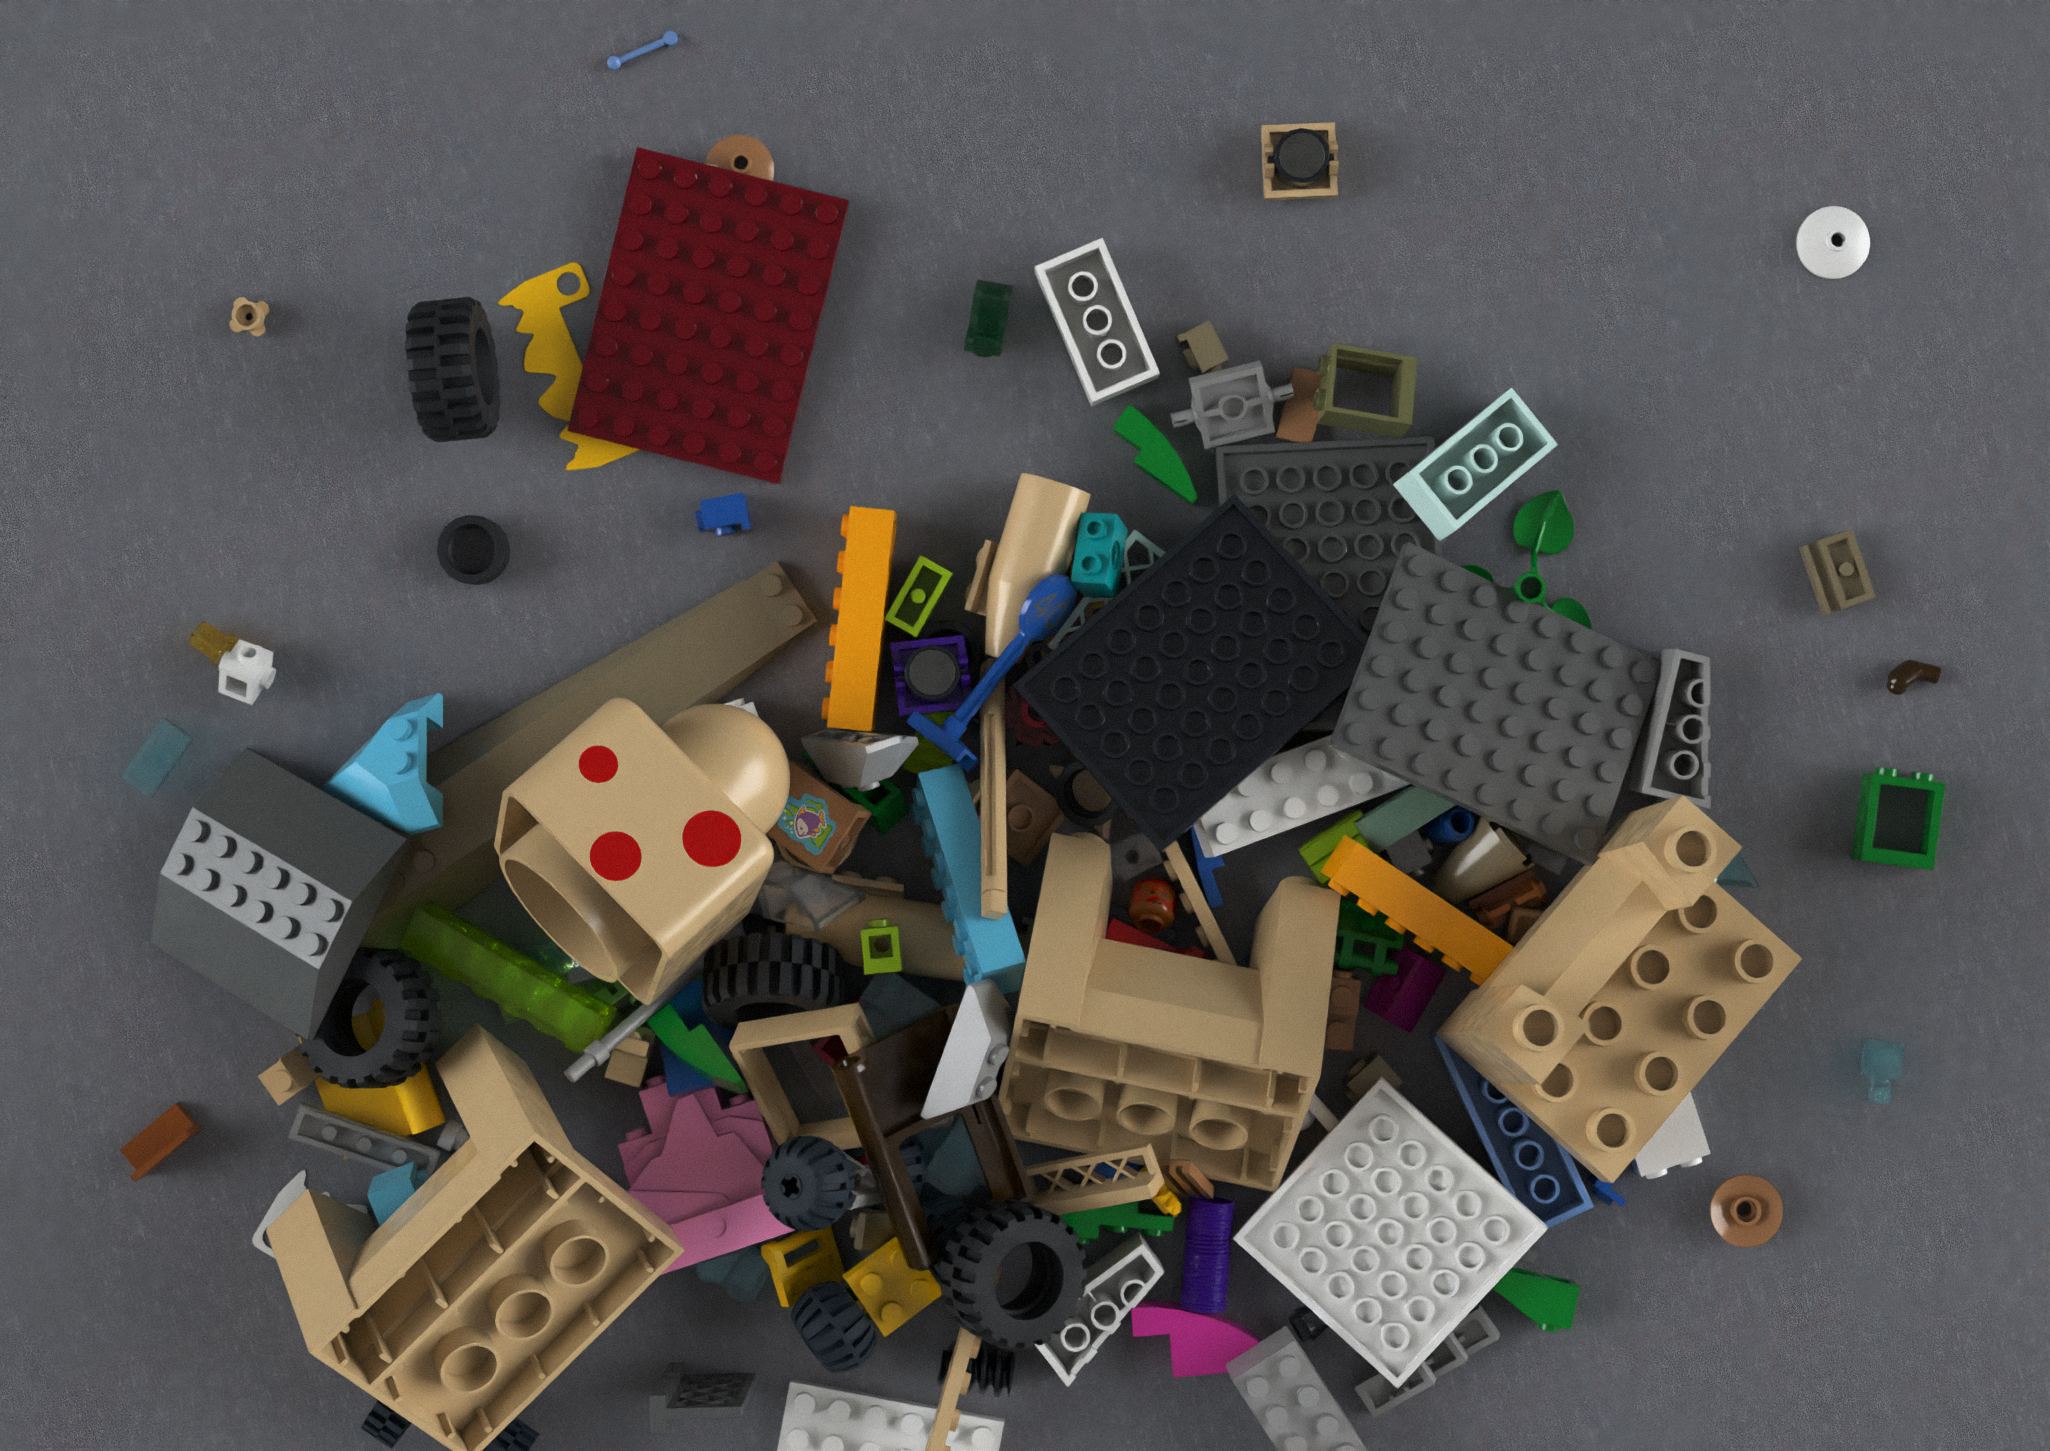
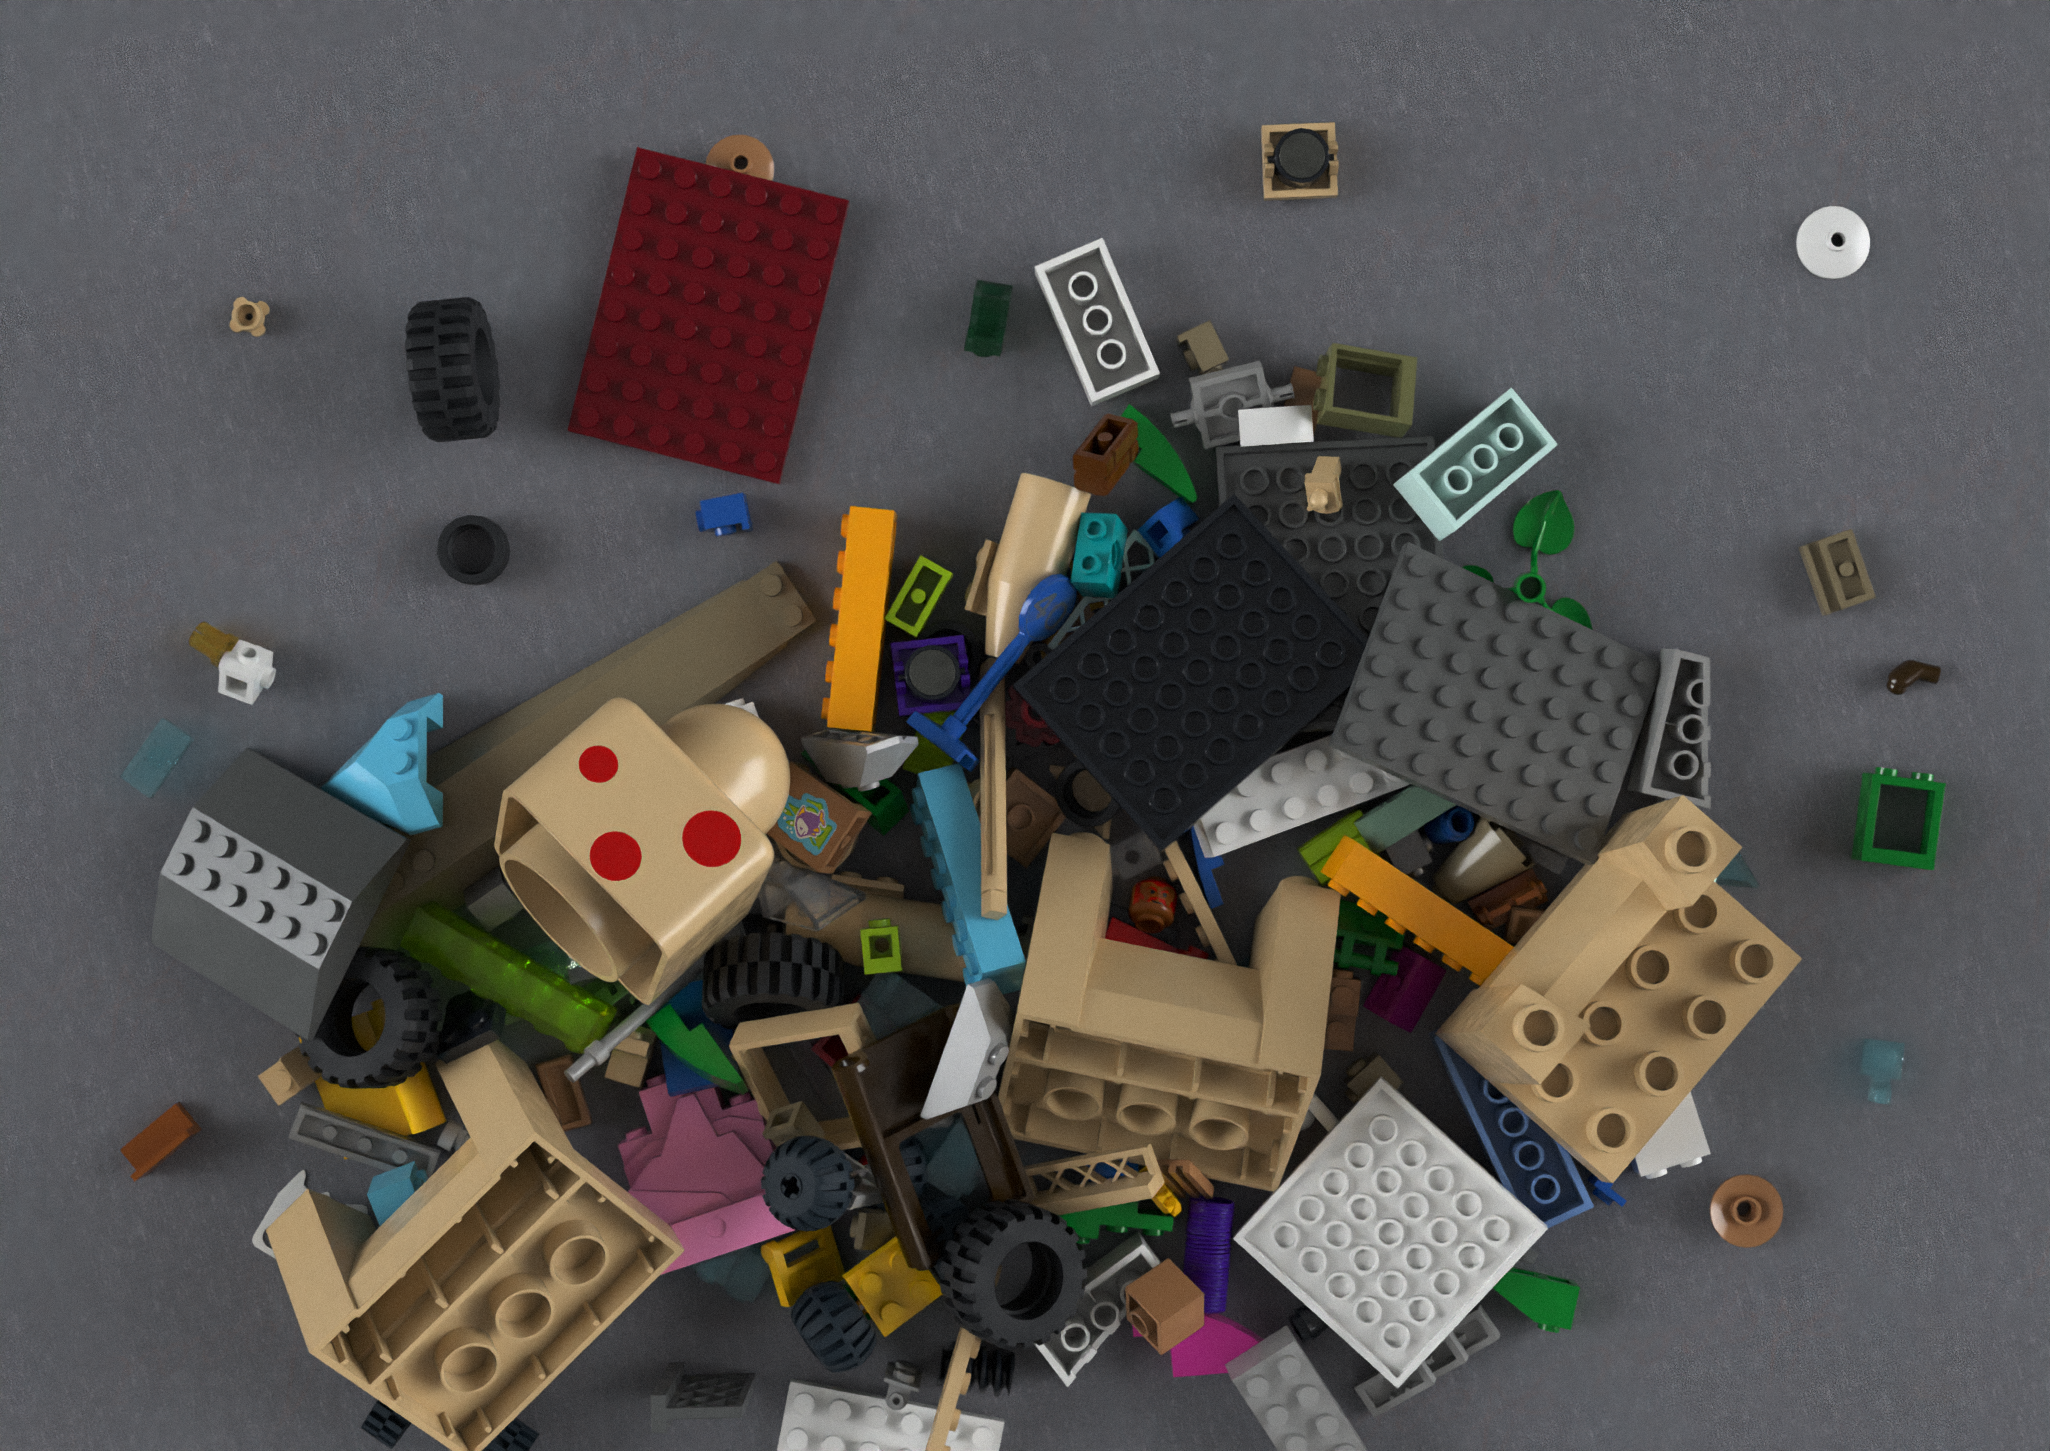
(469, 1026): none -> black plate
(492, 900): none -> flat silver brick
(555, 354): yellow piece -> none
(563, 1096): none -> medium nougat tile
(669, 38): medium blue hinge -> none
(791, 1122): none -> dark tan brick
(901, 1379): none -> light grey hinge
(1105, 454): none -> reddish brown brick
(1164, 1306): none -> medium nougat head
(1168, 526): none -> blue brick
(1275, 425): none -> white slope
(1323, 486): none -> tan piece

